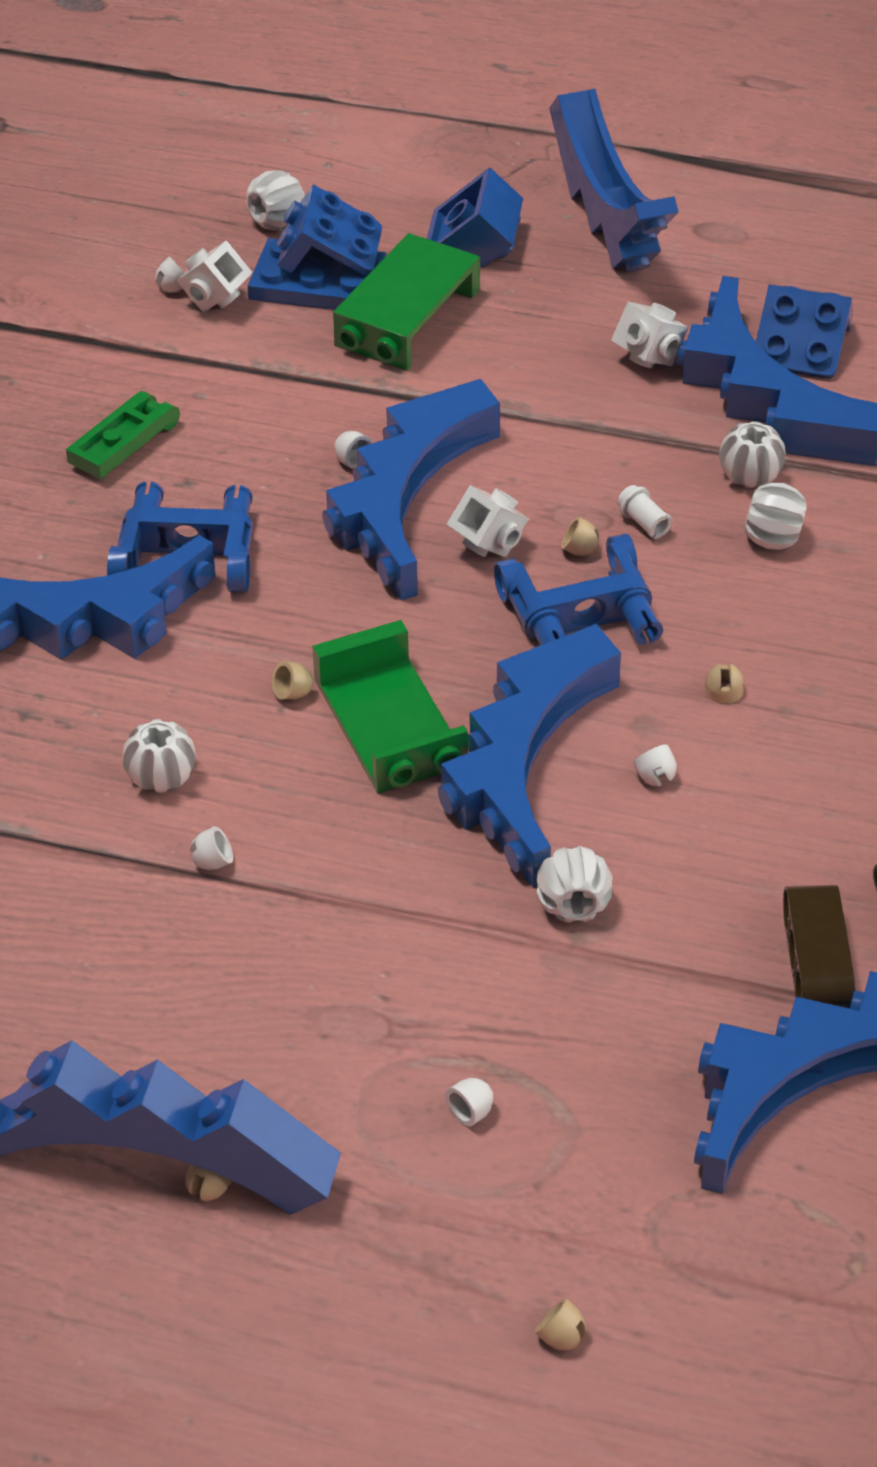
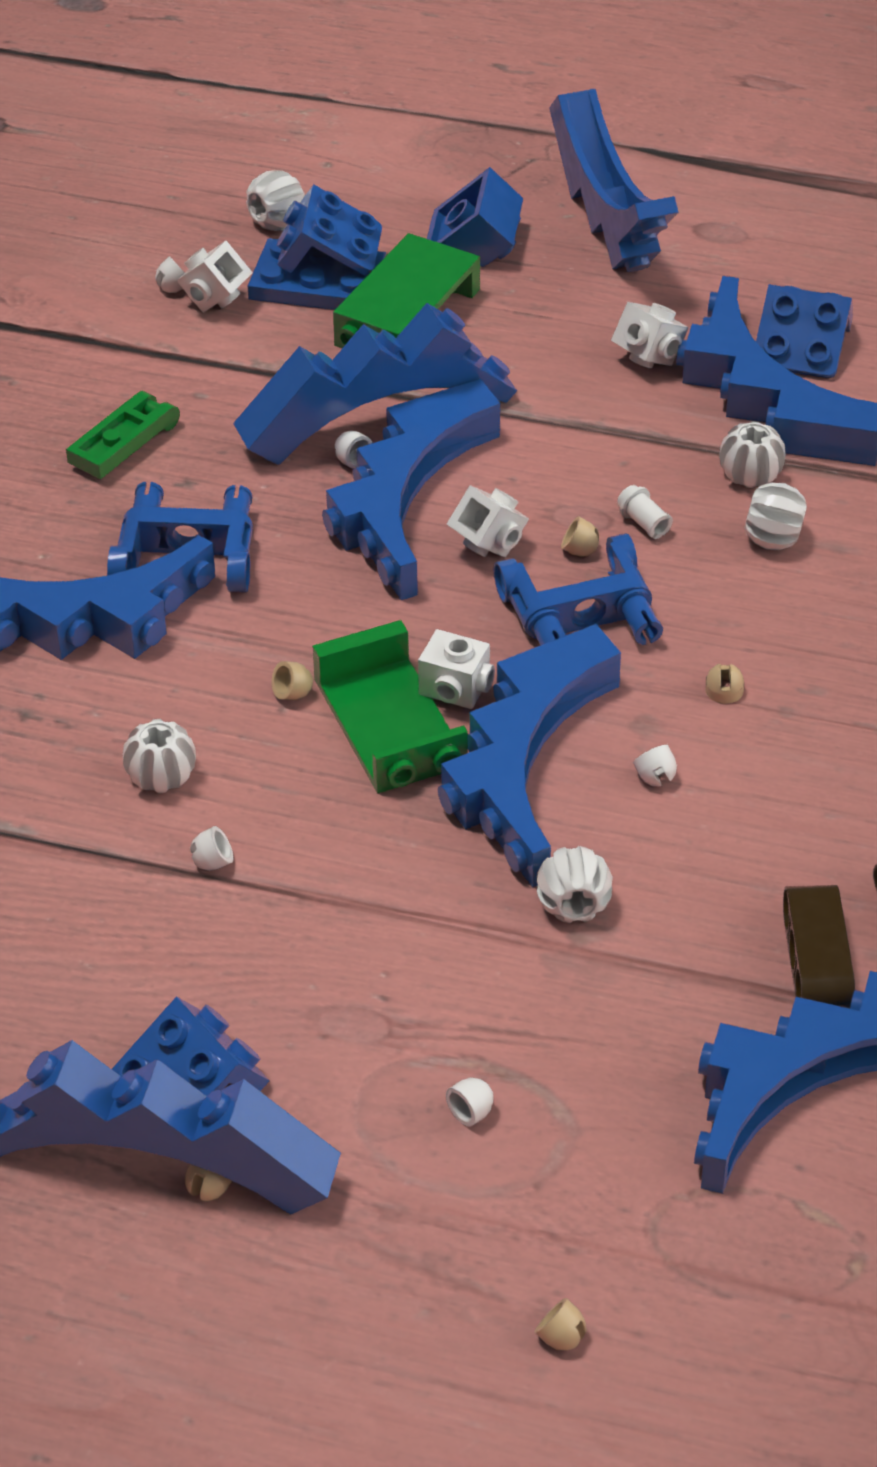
(195, 1048): none -> blue bracket
(372, 365): none -> blue arch
(455, 669): none -> white brick

